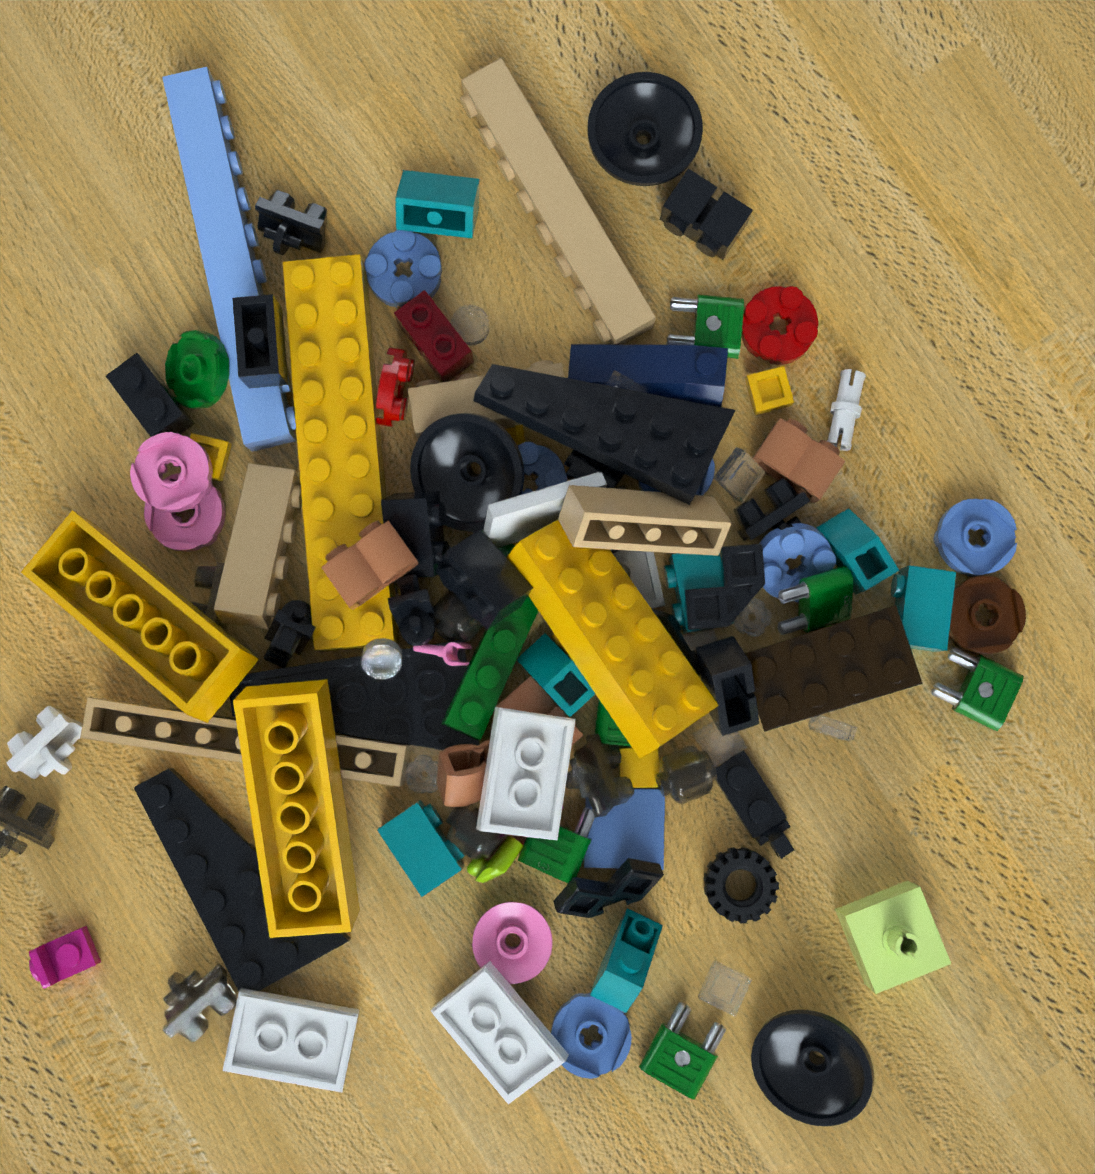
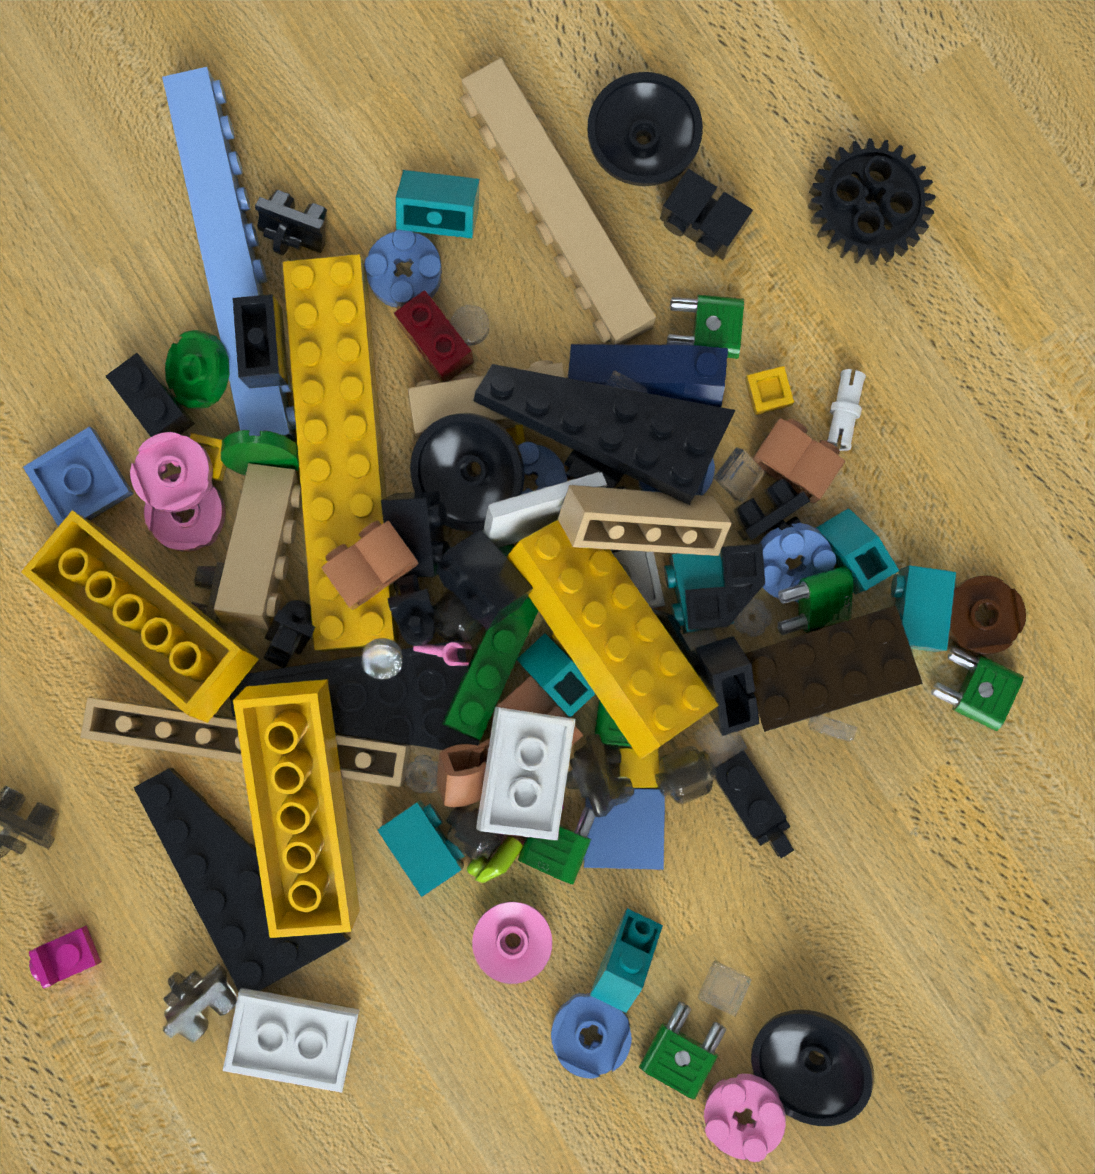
(48, 748): white hips -> none
(78, 477): none -> medium blue plate
(266, 449): none -> green tile
(392, 387): red plate -> none
(499, 1033): white tile -> none
(628, 883): black tile -> none
(748, 1140): none -> bright pink plate
(760, 899): black tyre -> none
(788, 305): red plate -> none
(893, 936): yellowish green brick -> none
(900, 186): none -> black gear
(998, 537): medium blue plate -> none

